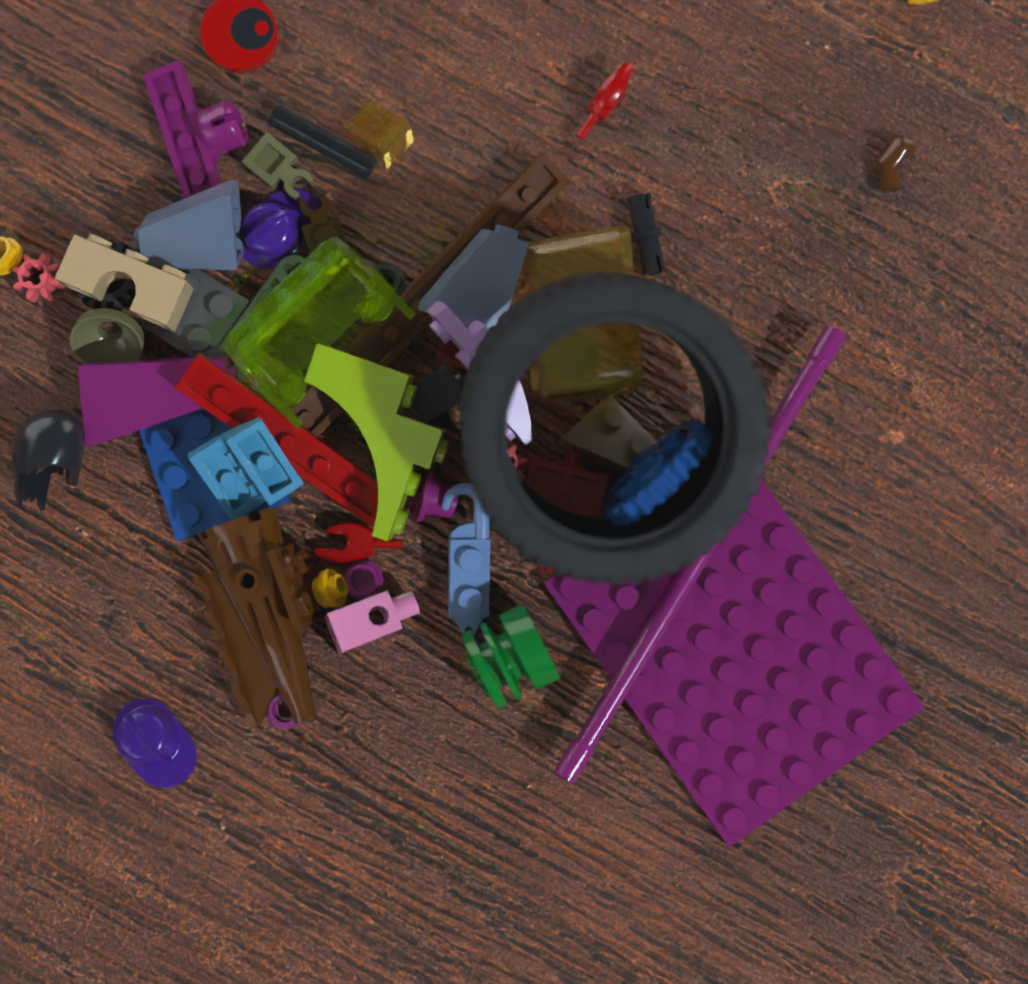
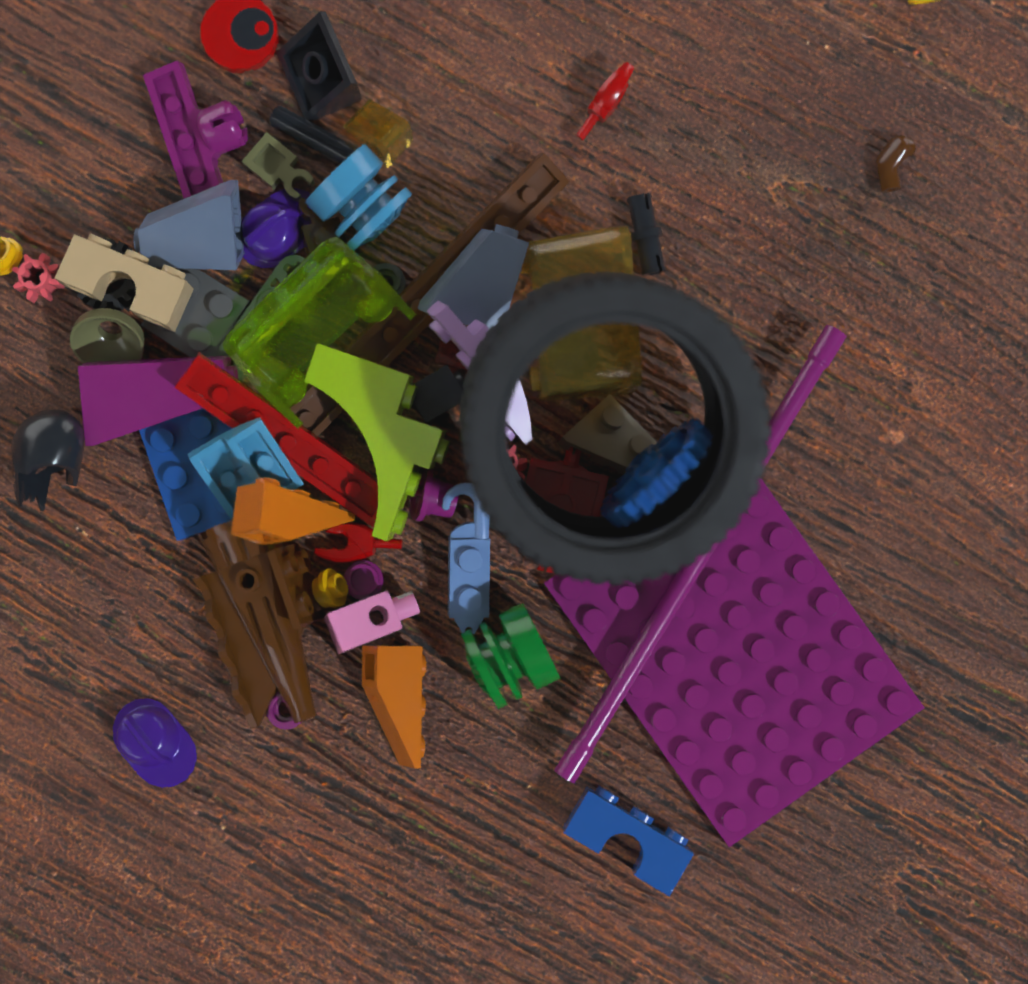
(275, 514): none -> orange slope
(318, 70): none -> black slope
(358, 197): none -> dark azure wheel
(394, 690): none -> orange slope
(661, 854): none -> blue arch

